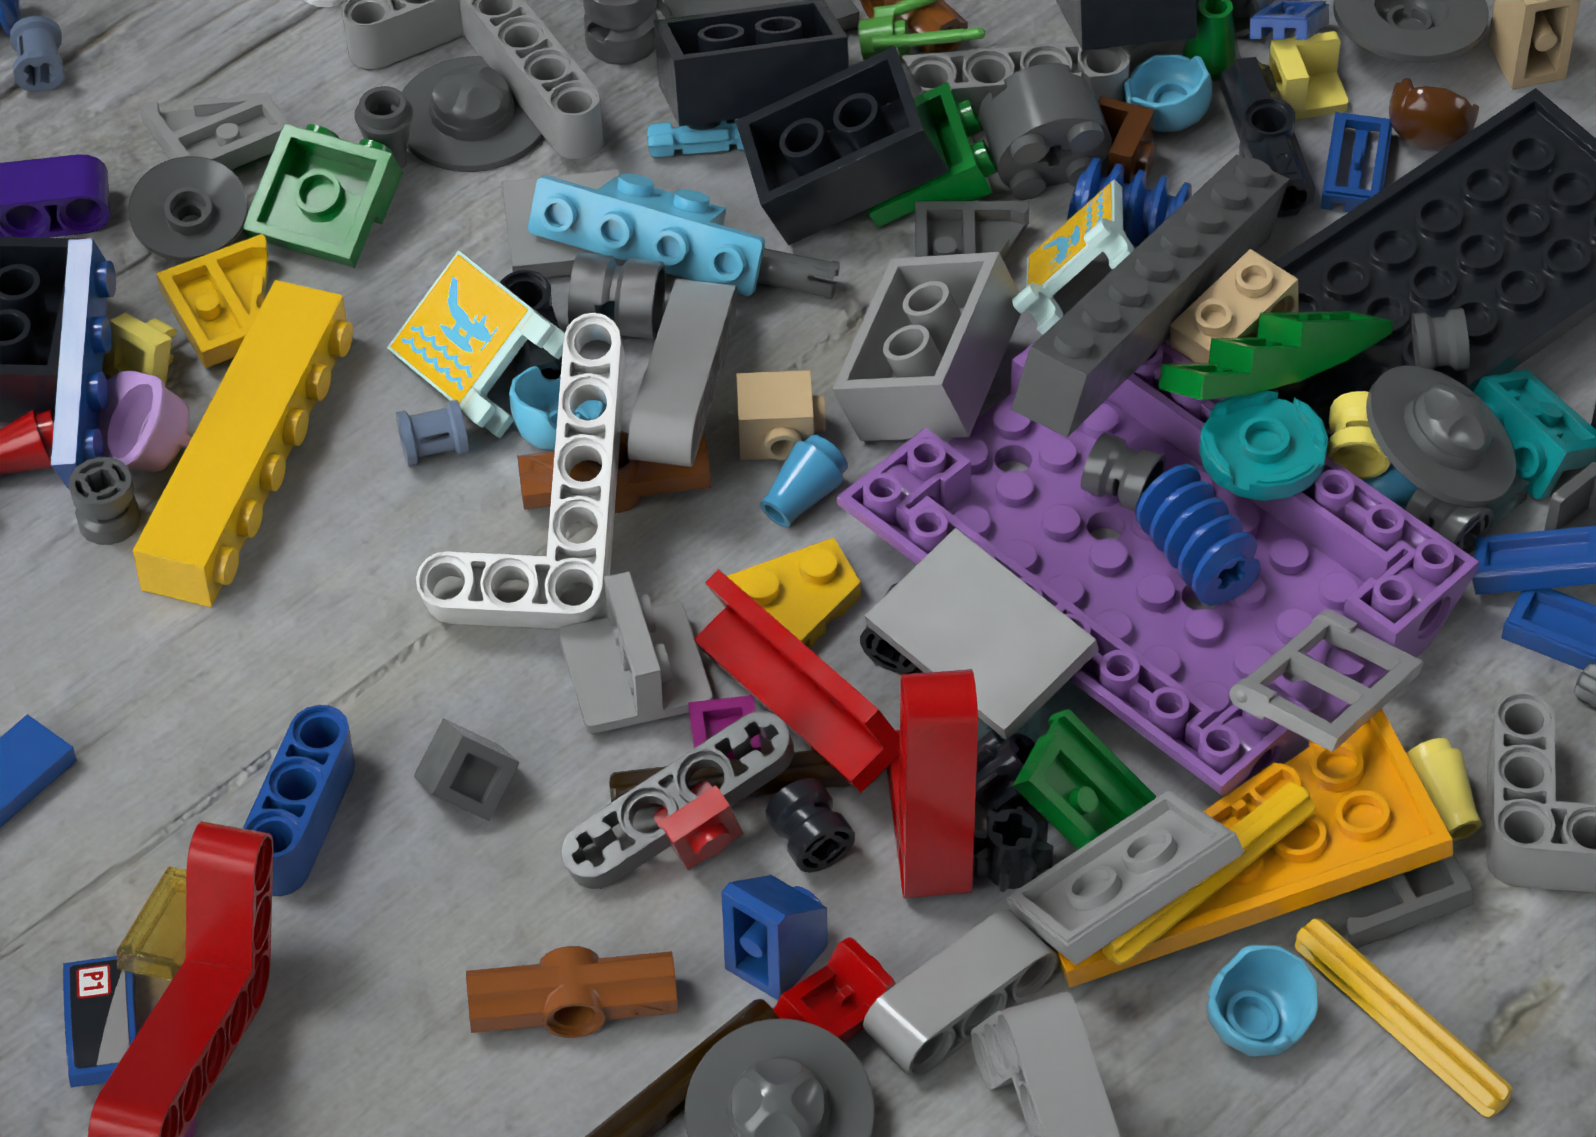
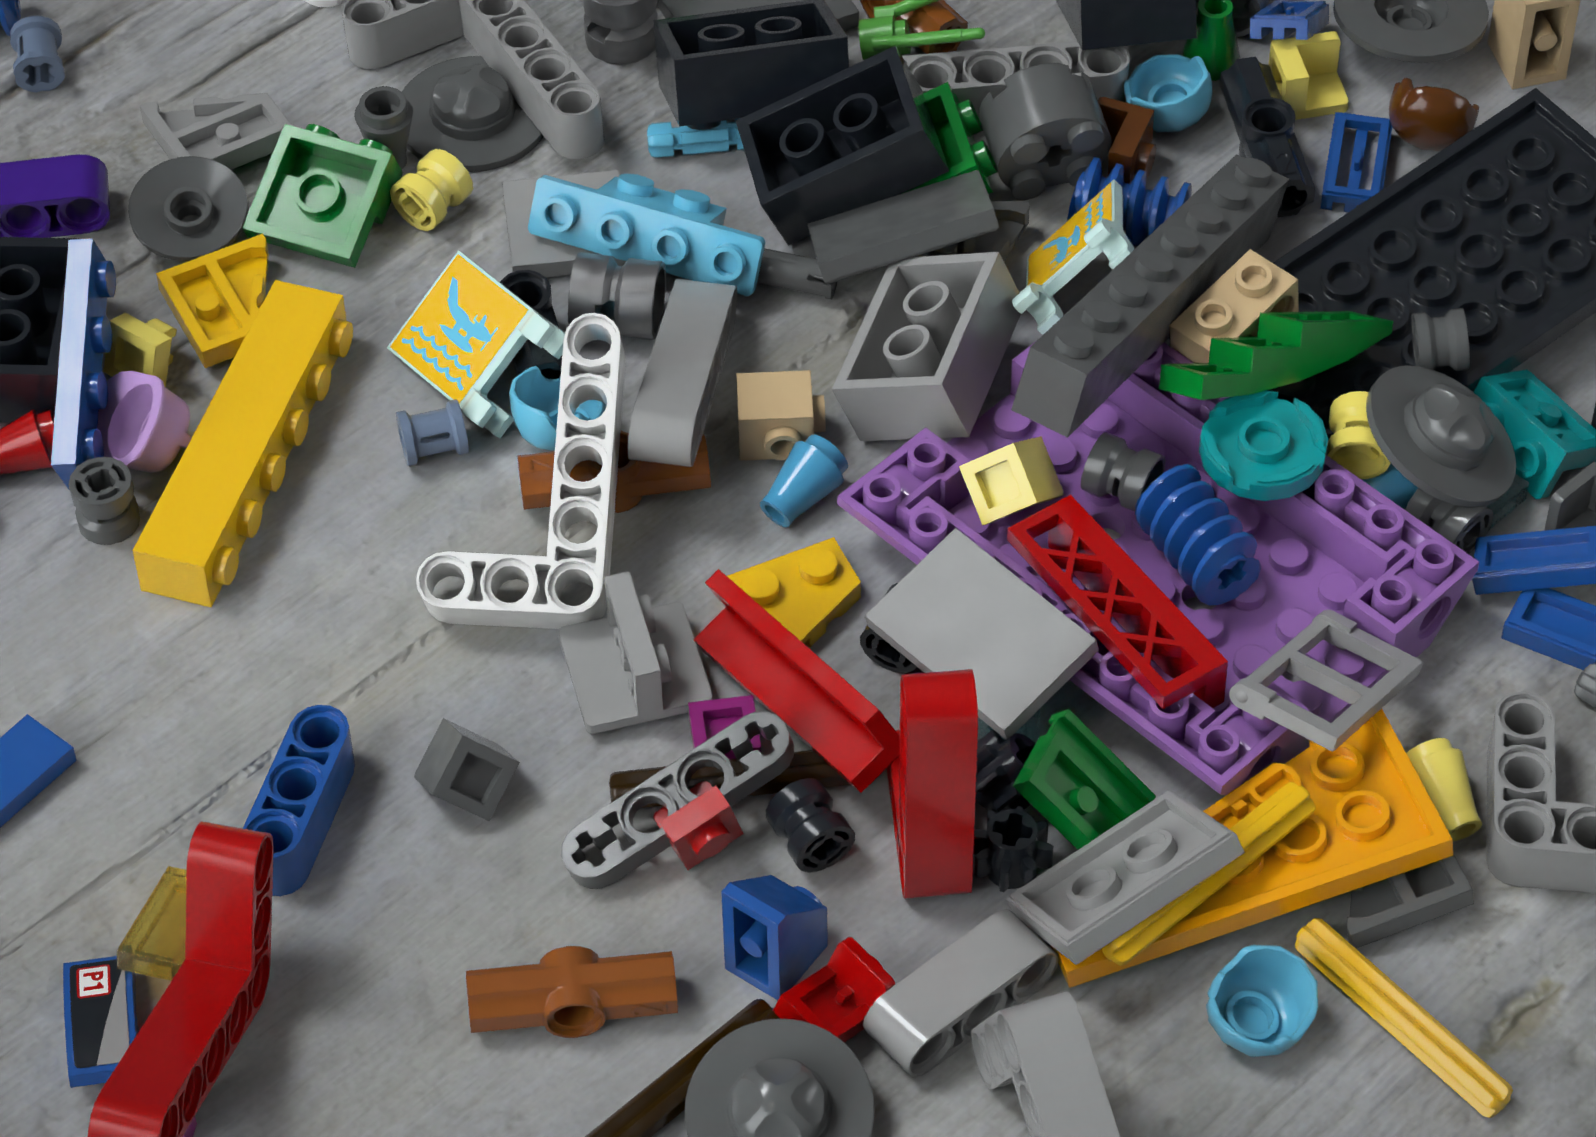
(426, 194): none -> light yellow wheel
(902, 226): none -> dark grey tile
(1011, 479): none -> light yellow panel
(1127, 594): none -> red fence

